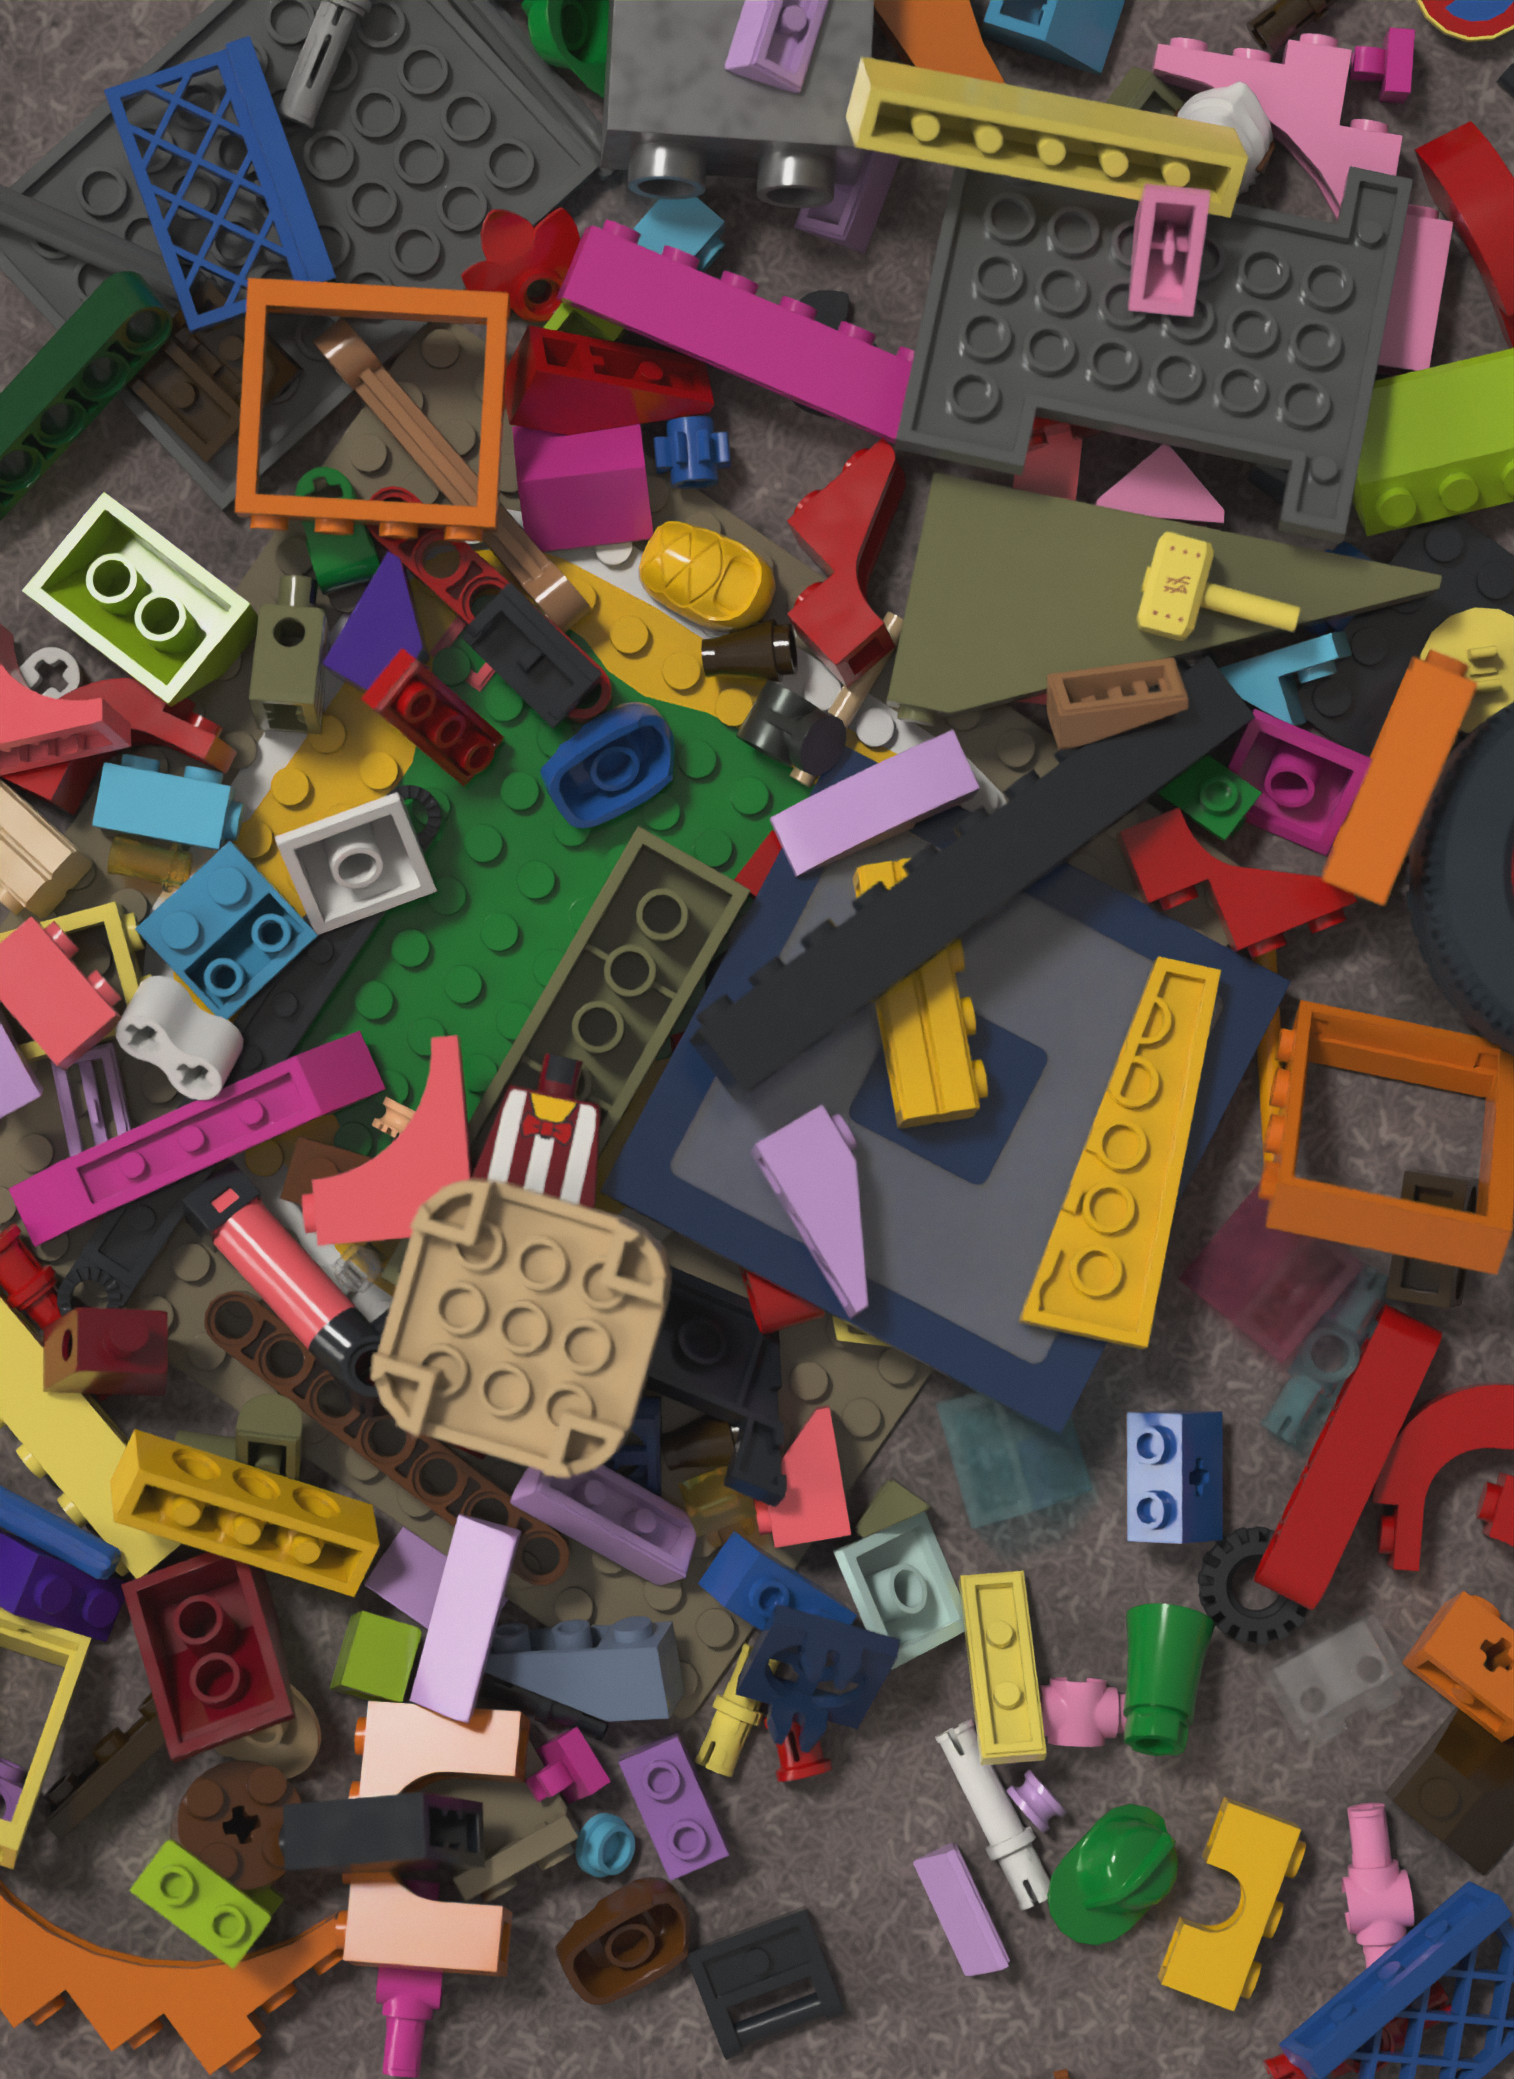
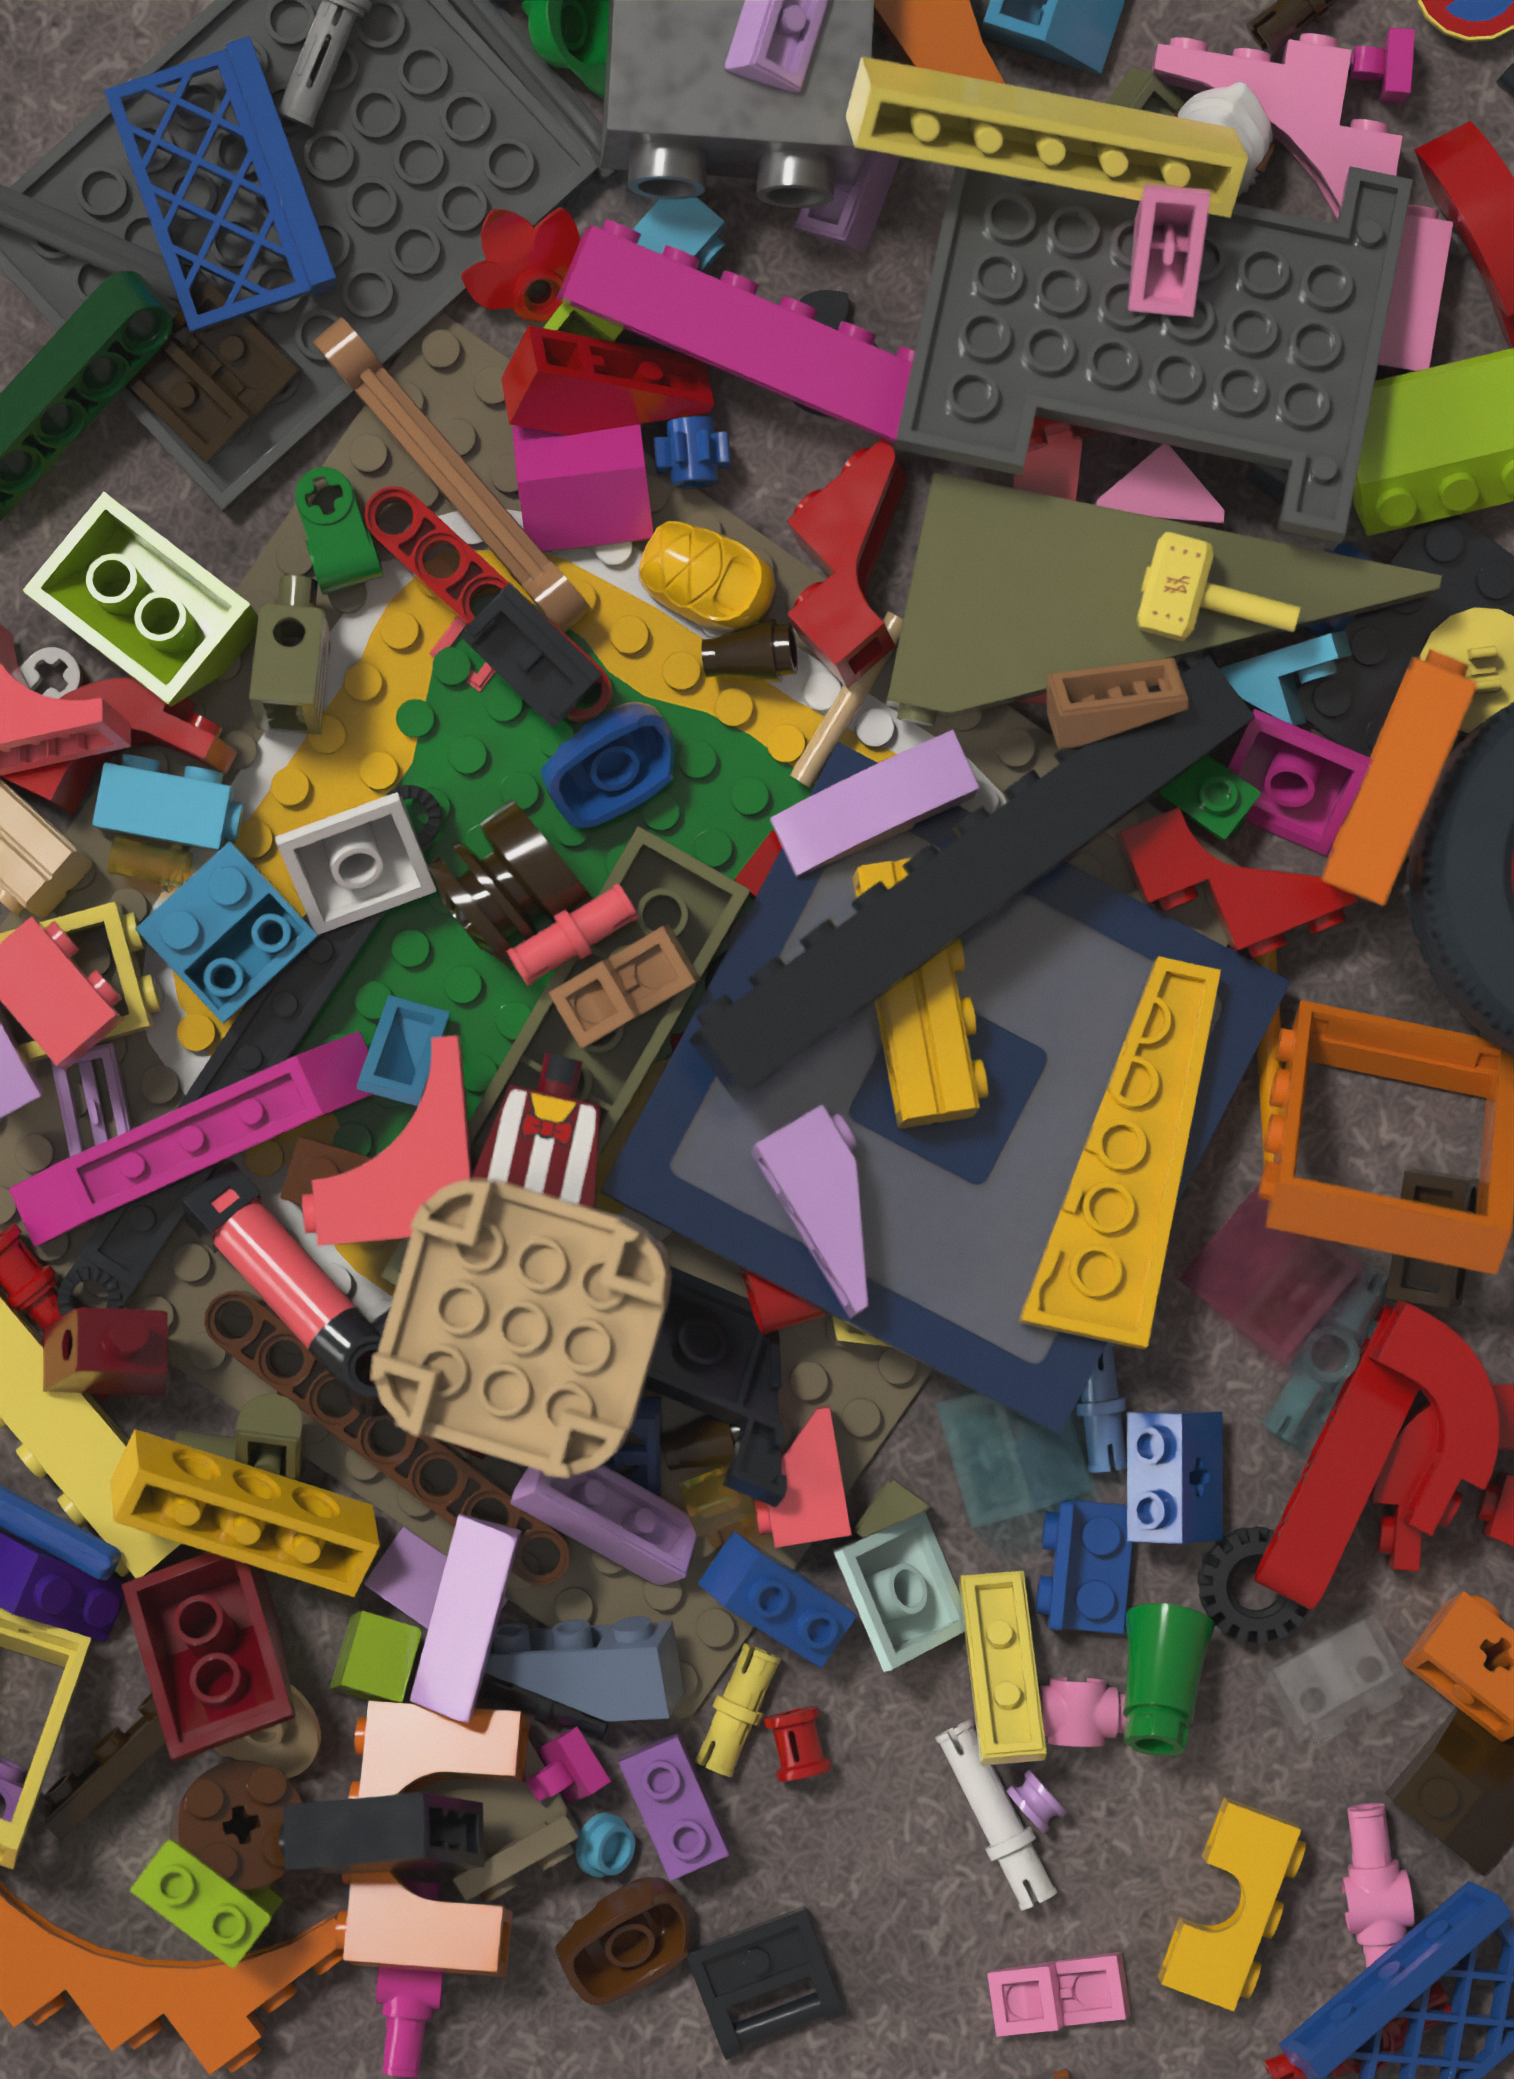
(179, 1037): white axle -> none
(335, 515): orange window -> none
(359, 1267): clear bar -> none
(378, 629): dark purple slope -> none
(395, 1118): light nougat bush -> none
(401, 1050): none -> dark azure slope
(433, 718): red tile -> none
(508, 884): none -> dark brown wheel
(572, 934): none -> coral pin
(624, 986): none -> medium nougat slope
(793, 730): pearl dark grey piece -> none
(805, 1644): dark blue piece -> none
(961, 1911): lavender slope -> none
(1059, 1994): none -> bright pink slope
(1087, 1567): none -> blue bracket
(1102, 1416): none -> medium blue pin
(1113, 1875): green piece -> none
(1461, 1403): none -> red arch

